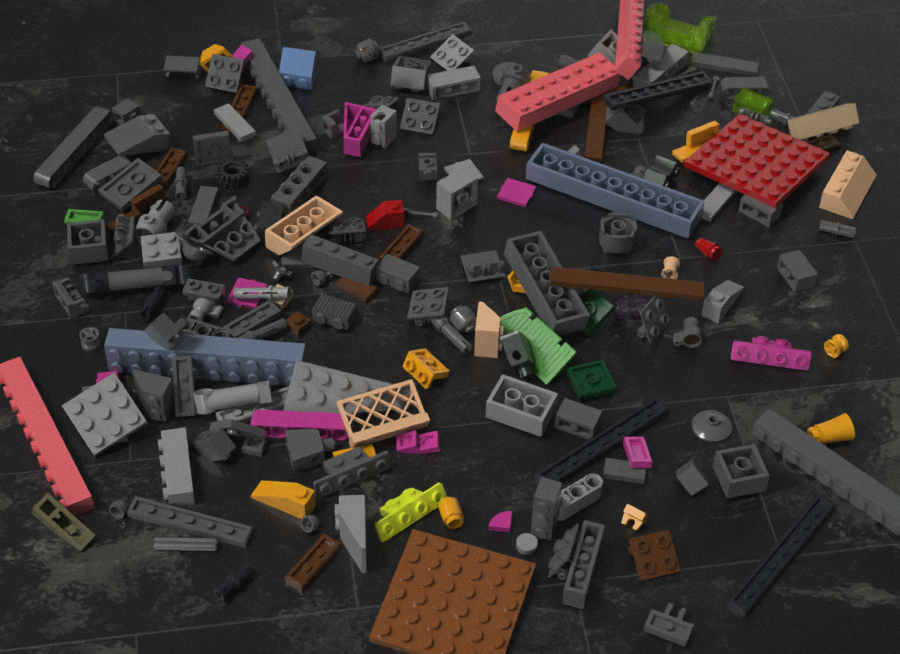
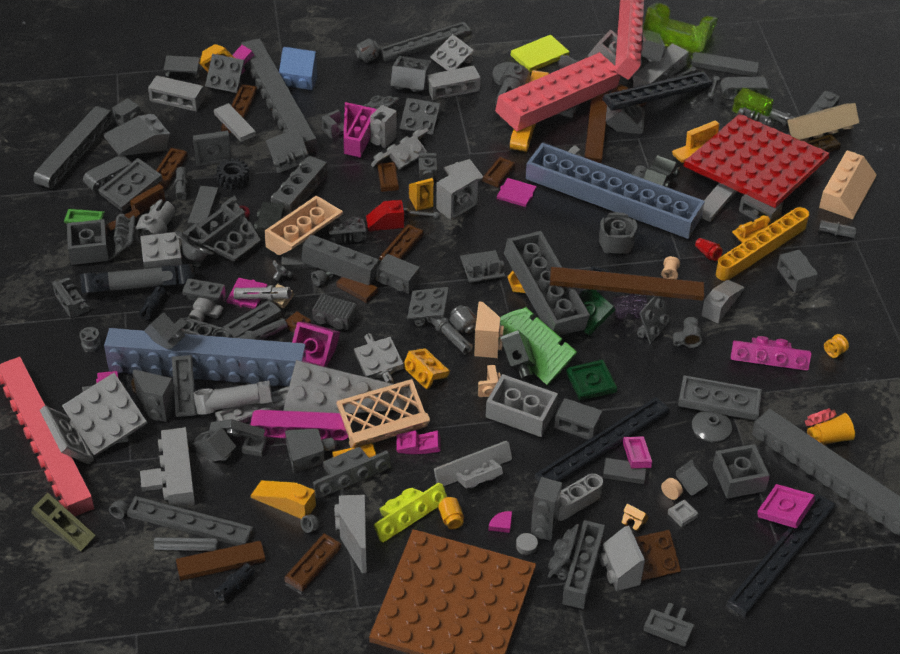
(66, 435): none -> light grey tile
(151, 479): none -> light grey tile
(176, 93): none -> light grey brick
(220, 560): none -> reddish brown tile
(319, 342): none -> dark pink slope
(379, 358): none -> light grey plate
(388, 176): none -> reddish brown tile
(405, 152): none -> light grey bracket
(422, 194): none -> light orange slope
(475, 467): none -> light grey bracket
(486, 387): none -> light nougat bracket
(498, 172): none -> reddish brown tile
(539, 53): none -> neon yellow tile
(622, 560): none -> light grey slope
(672, 488): none -> light nougat tile
(683, 513): none -> light grey tile
(720, 397): none -> dark grey tile
(751, 228): none -> light orange hinge
(762, 243): none -> light orange beam
(786, 506): none -> dark pink plate
(820, 417): none -> coral gear

